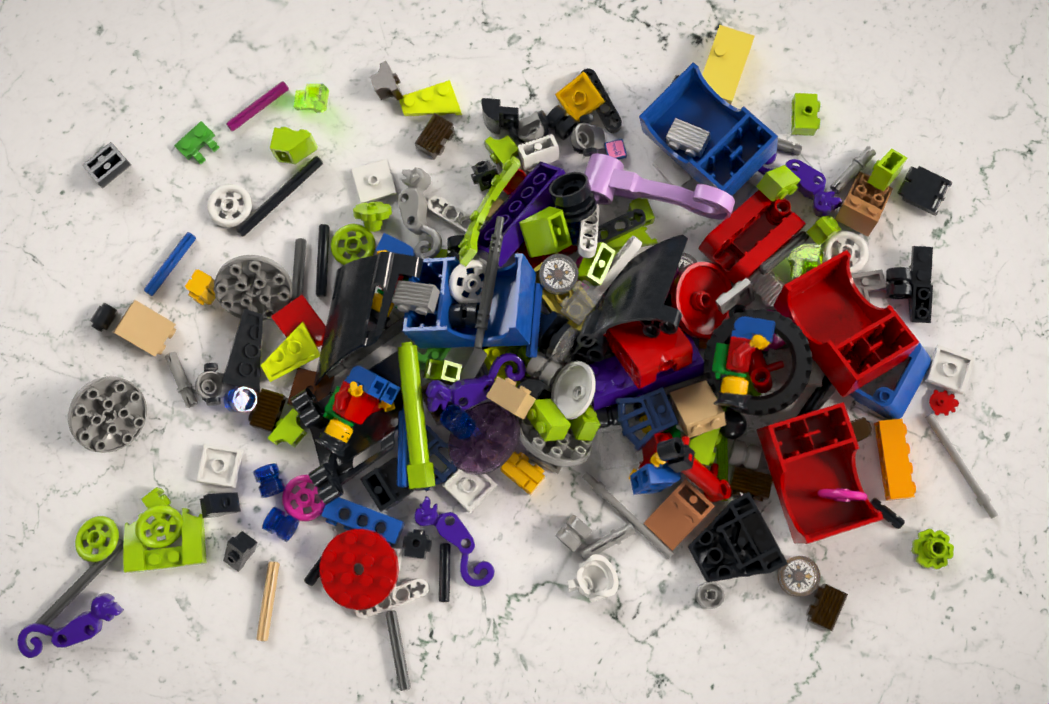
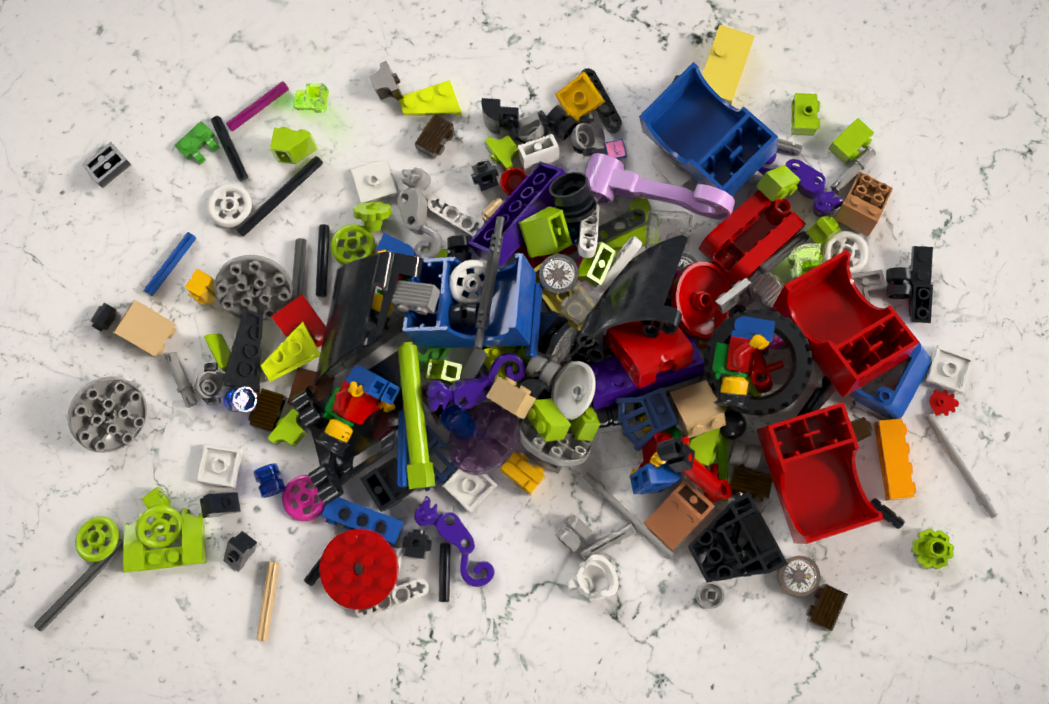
(75, 631): dark purple animal -> none
(219, 349): none -> lime slope
(229, 148): none -> black axle
(283, 525): clear blue wheel -> none
(397, 650): dark grey axle -> none
(468, 245): lime plate -> none
(667, 224): none -> clear piece
(687, 138): white brick -> none
(842, 495): dark pink plate -> none
(851, 140): none -> lime brick
(887, 169): lime brick -> none
(924, 189): black plate -> none

